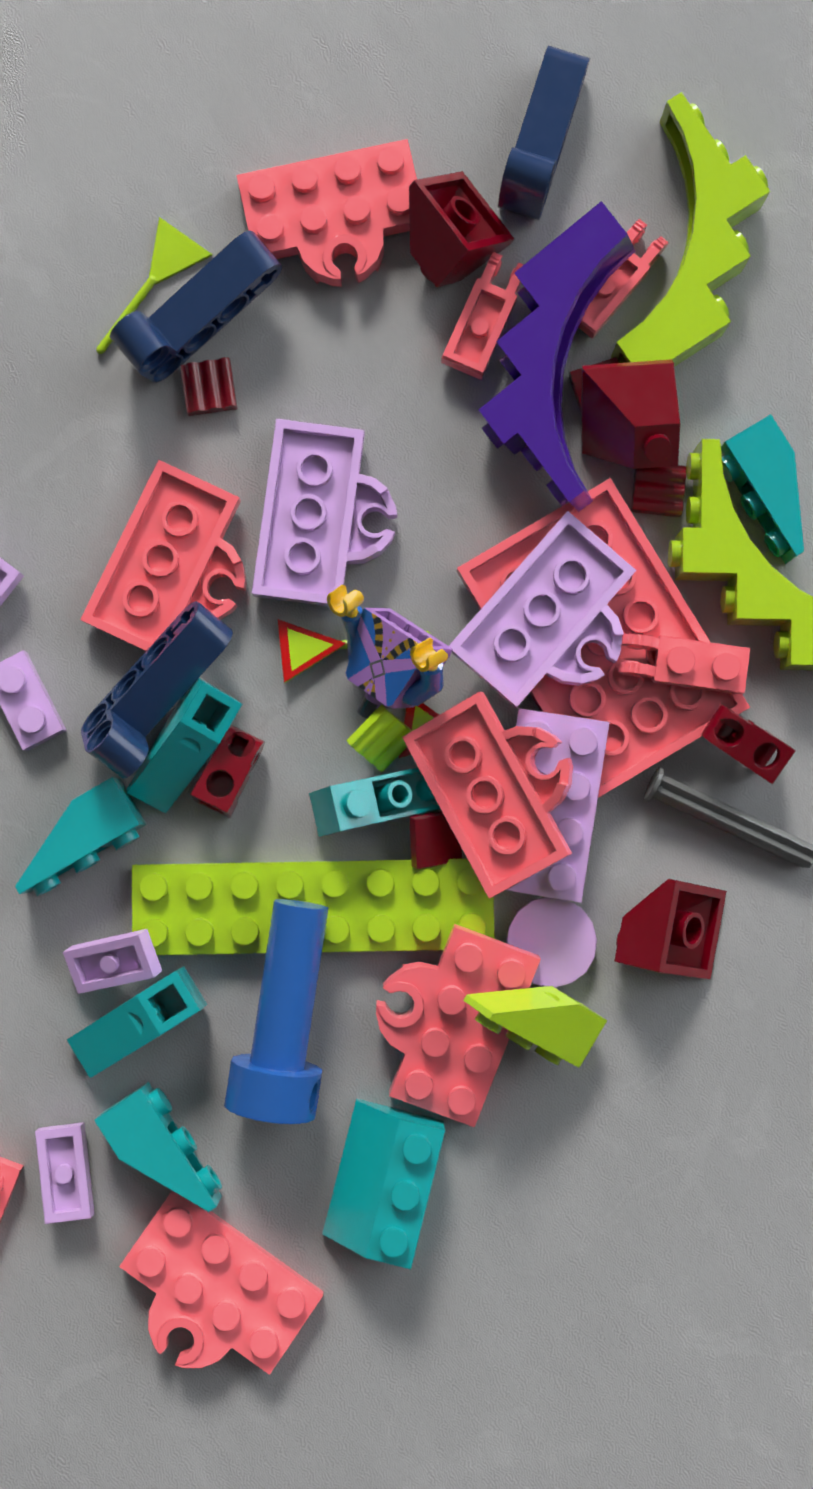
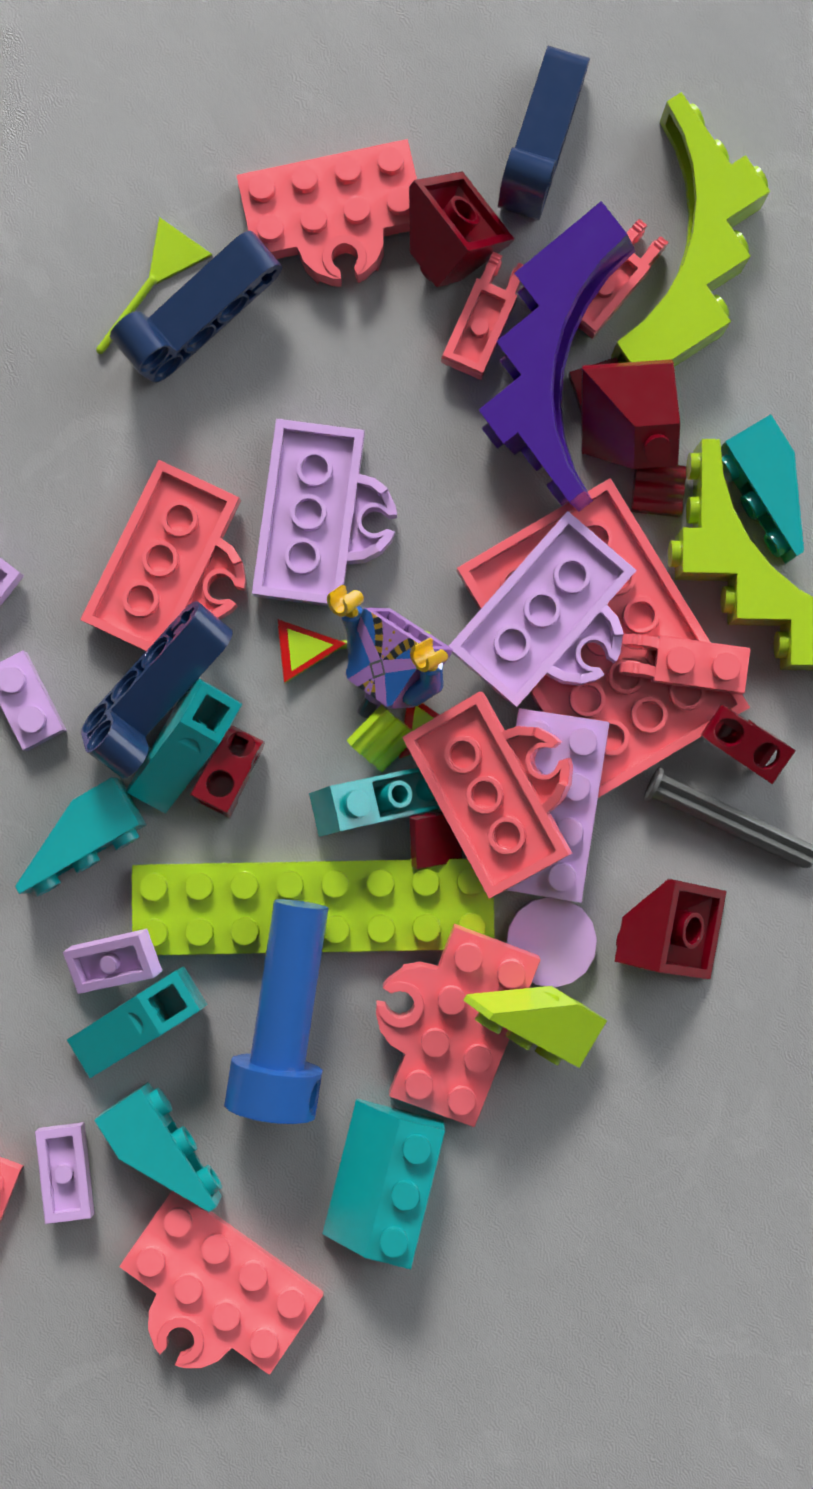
(208, 386): dark red piece -> none

